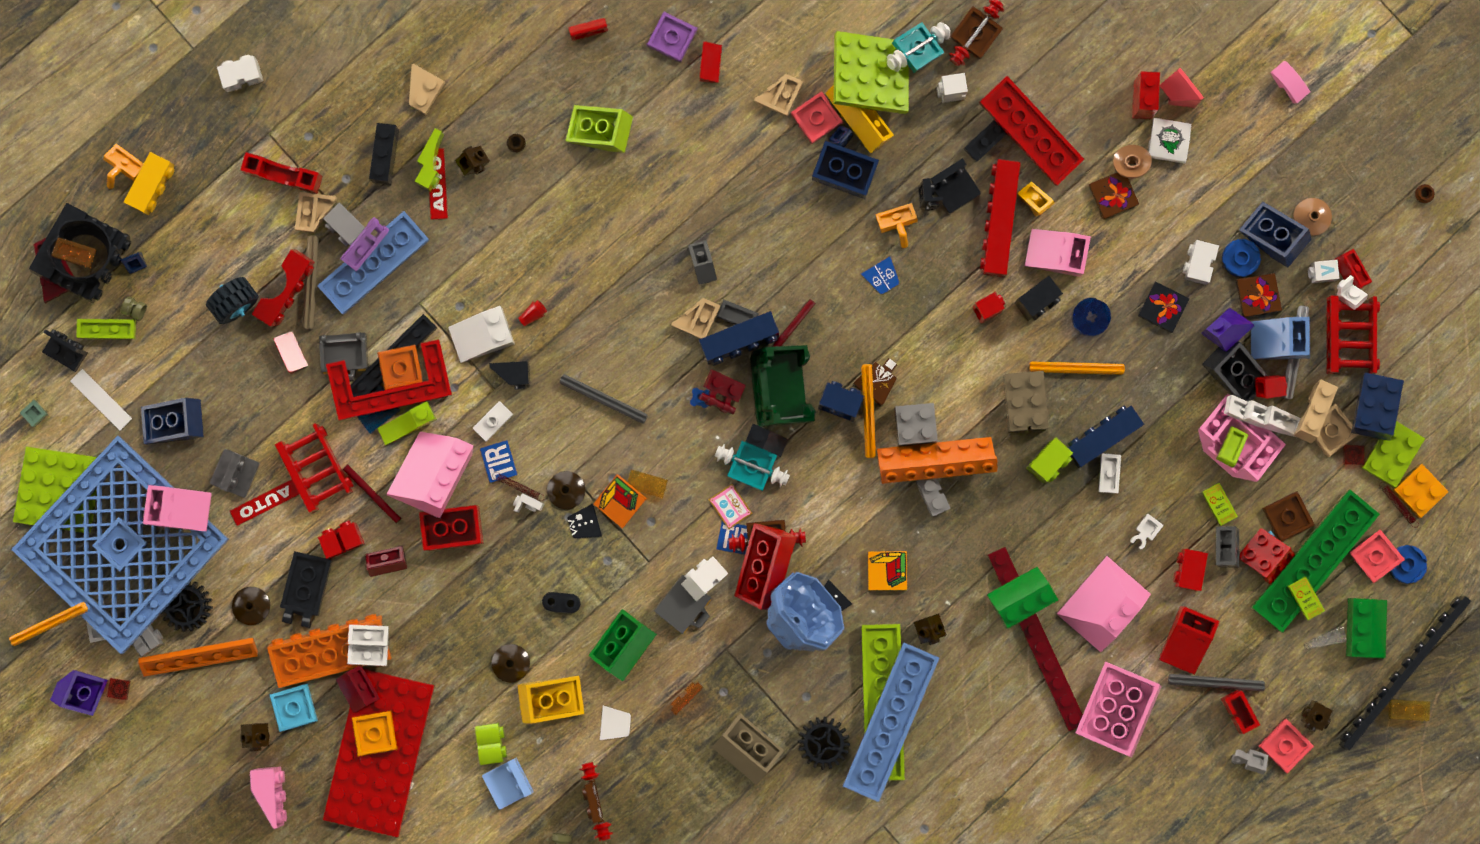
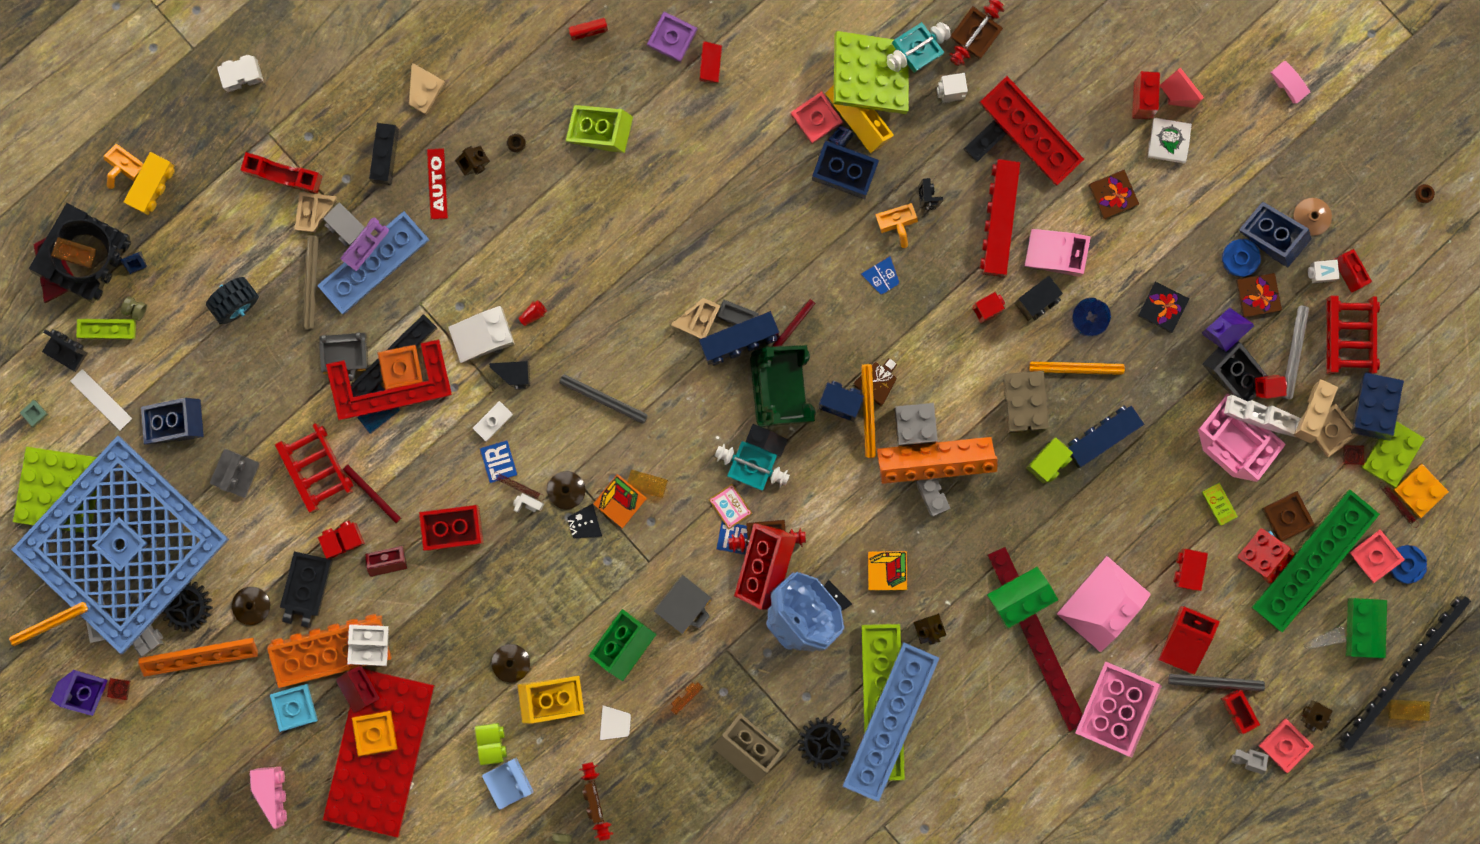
(177, 508): bright pink slope -> none
(254, 736): dark brown brick -> none
(264, 502): red sticker -> none
(290, 352): slope -> none
(296, 268): red arch -> none
(407, 423): lime slope -> none
(428, 175): lime slope -> none
(431, 472): bright pink slope -> none
(561, 602): black plate -> none
(695, 399): blue plate -> none
(702, 262): dark grey slope -> none
(704, 578): white brick -> none
(725, 386): dark red plate -> none
(780, 95): tan wing -> none
(955, 186): black bracket -> none
(1035, 198): yellow slope -> none
(1109, 473): white plate -> none
(1132, 155): medium nougat dish -> none
(1148, 529): white plate -> none
(1201, 257): white brick -> none
(1227, 547): dark grey brick -> none
(1232, 446): lime tile -> none
(1281, 338): medium blue slope -> none
(1306, 598): lime tile -> none
(1350, 294): white bracket -> none

